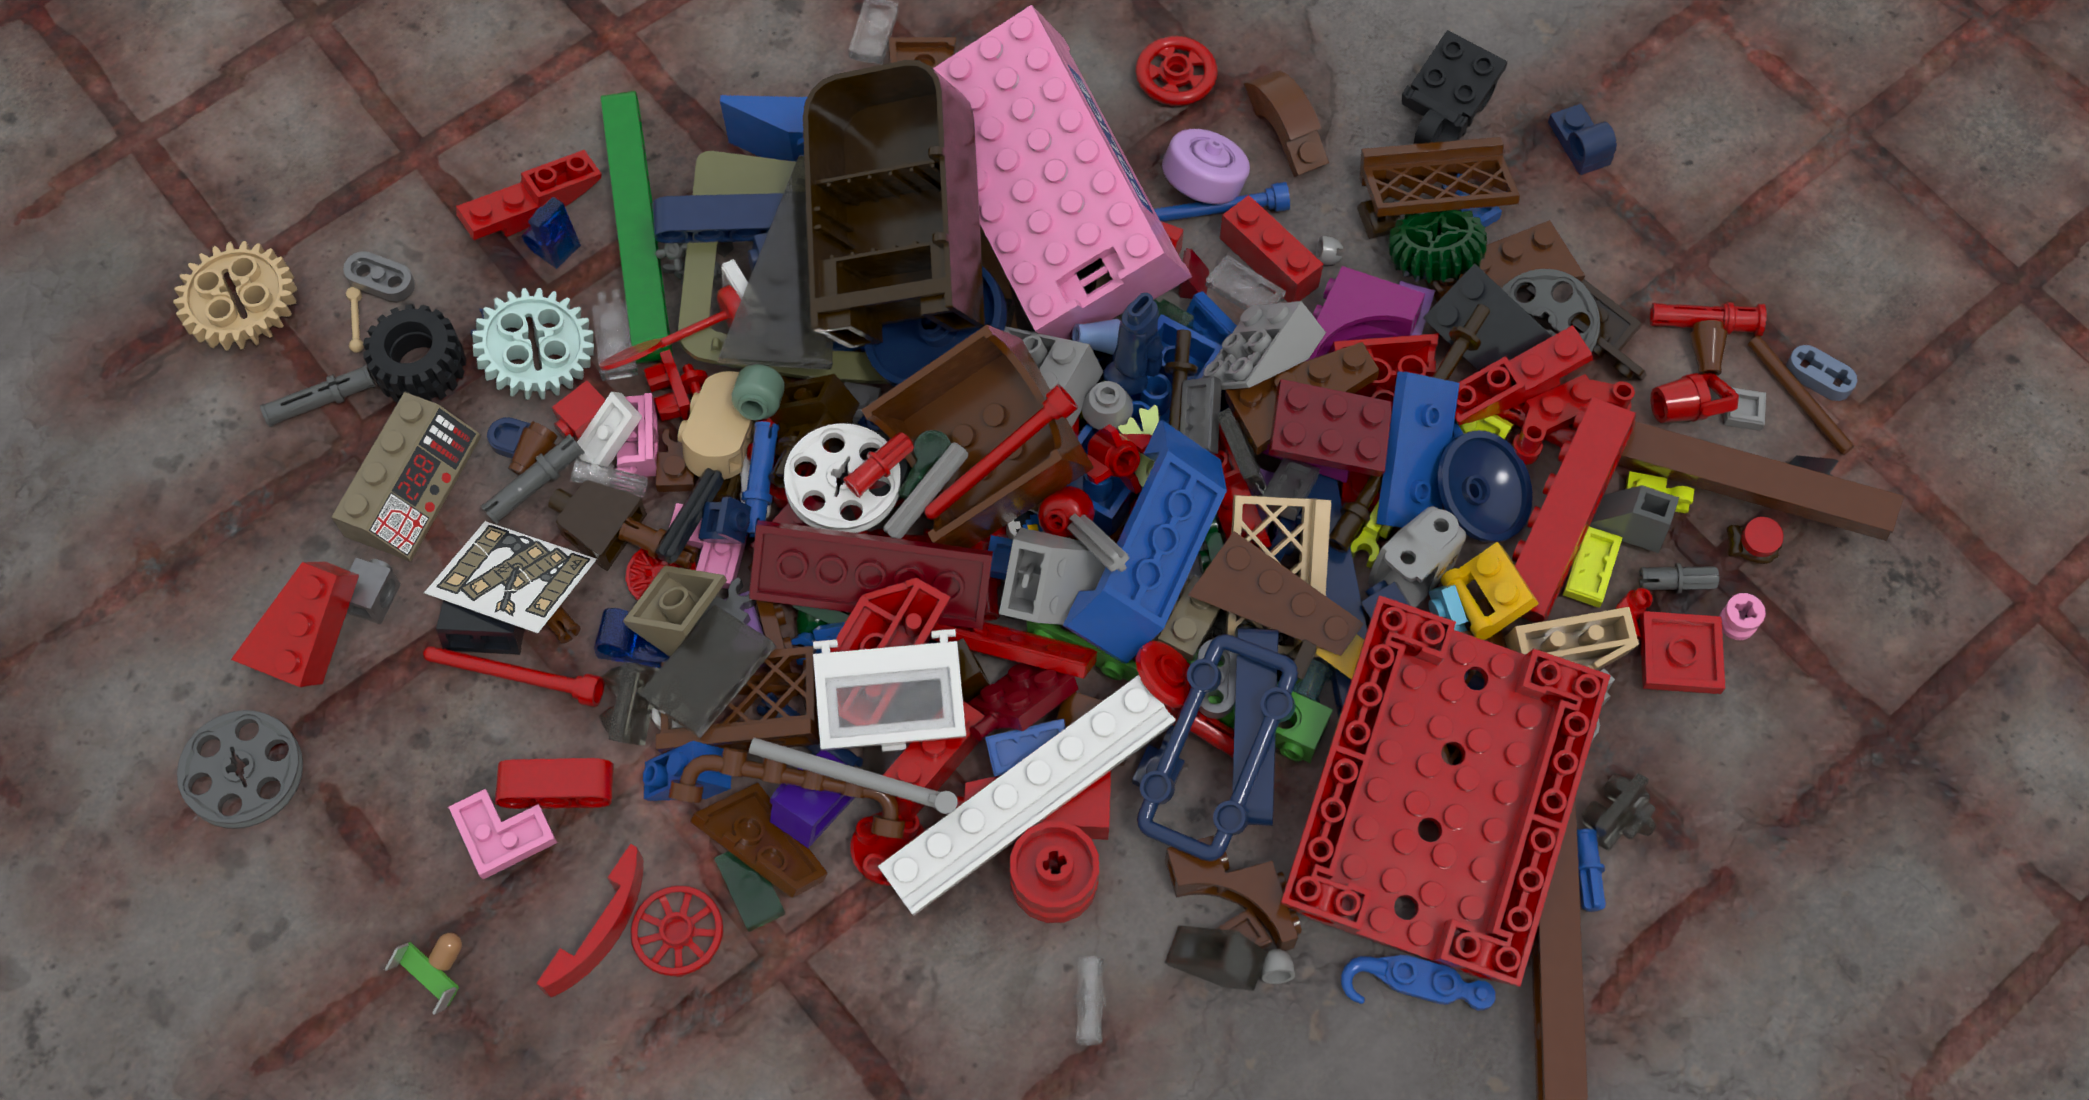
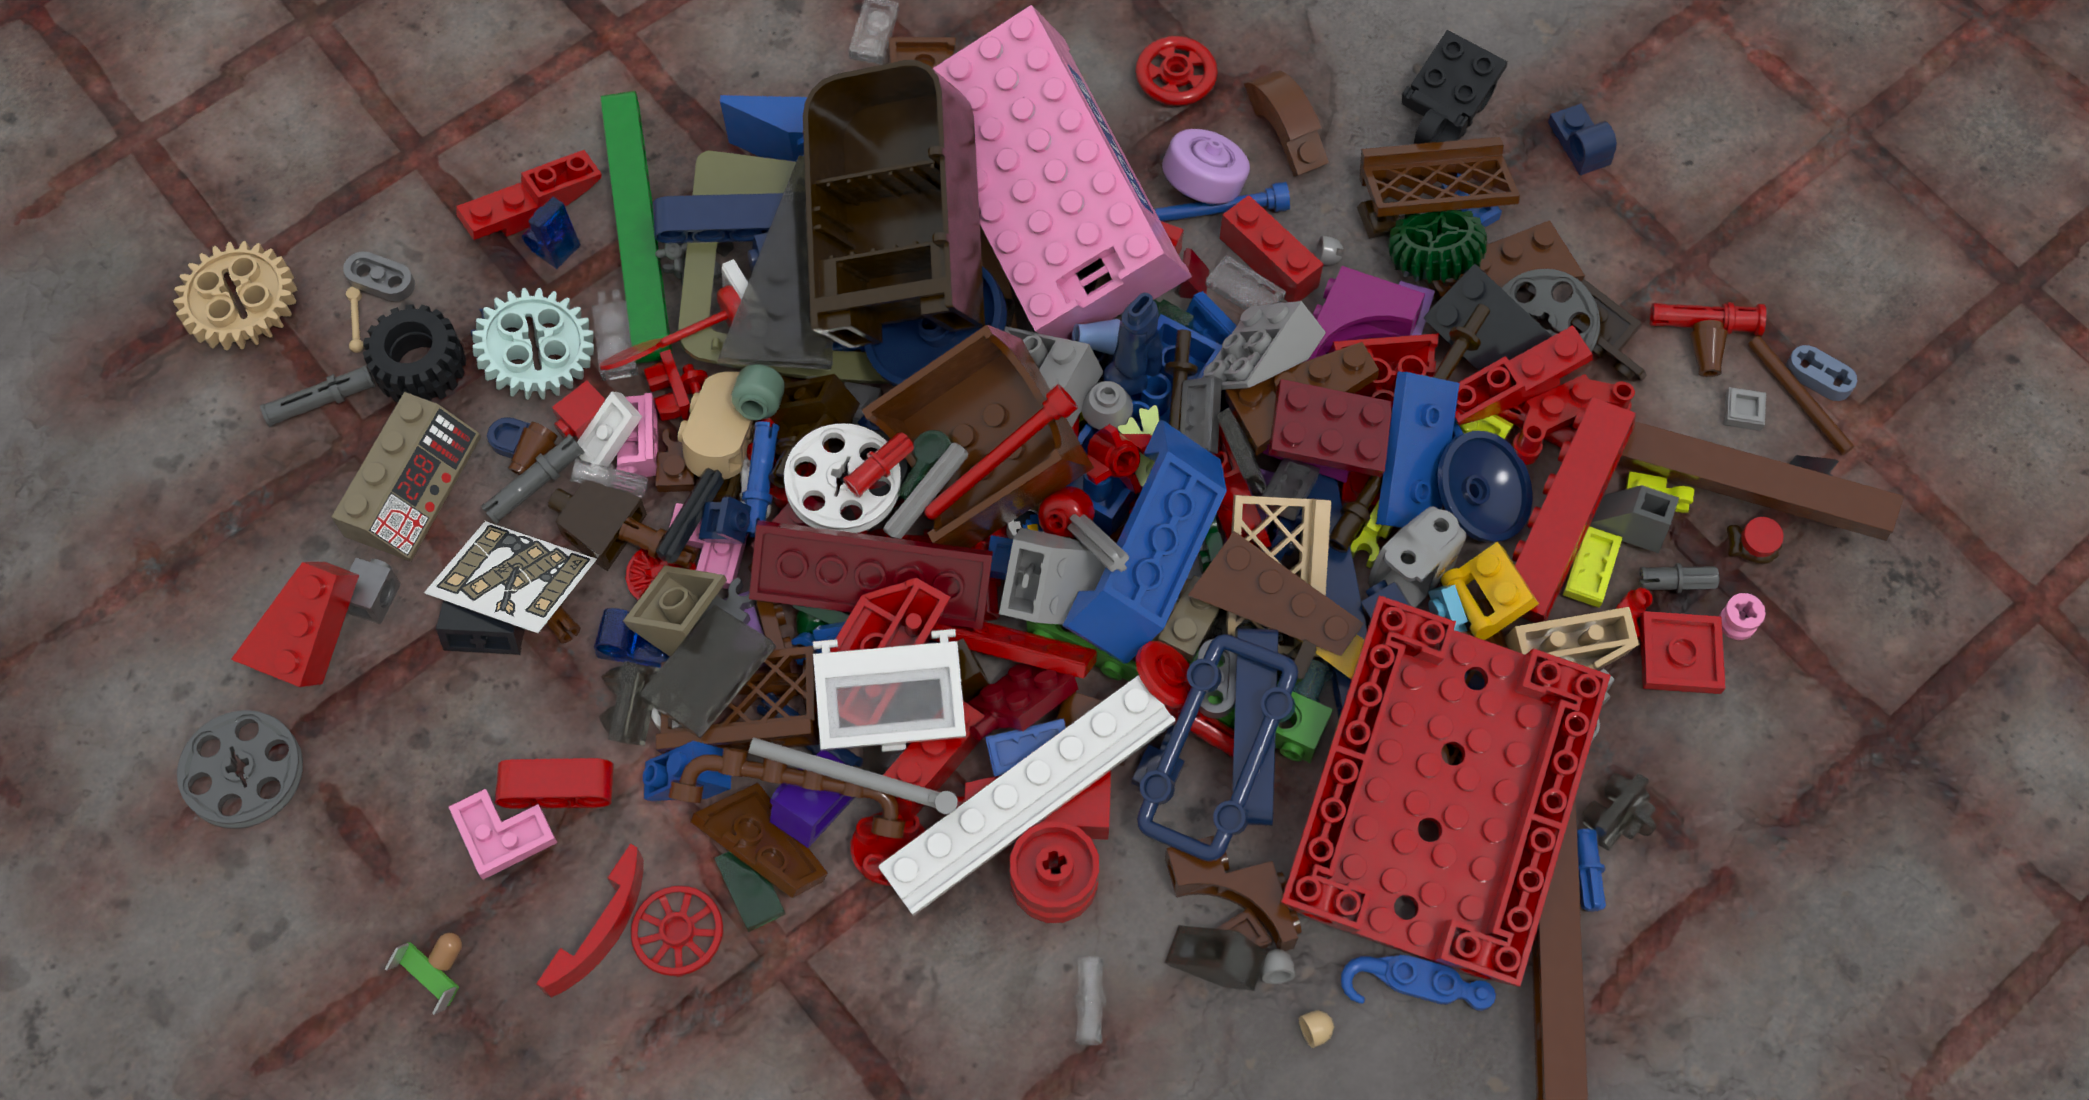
(585, 688): red piece -> none
(1316, 1027): none -> tan hinge
(1691, 400): red piece -> none

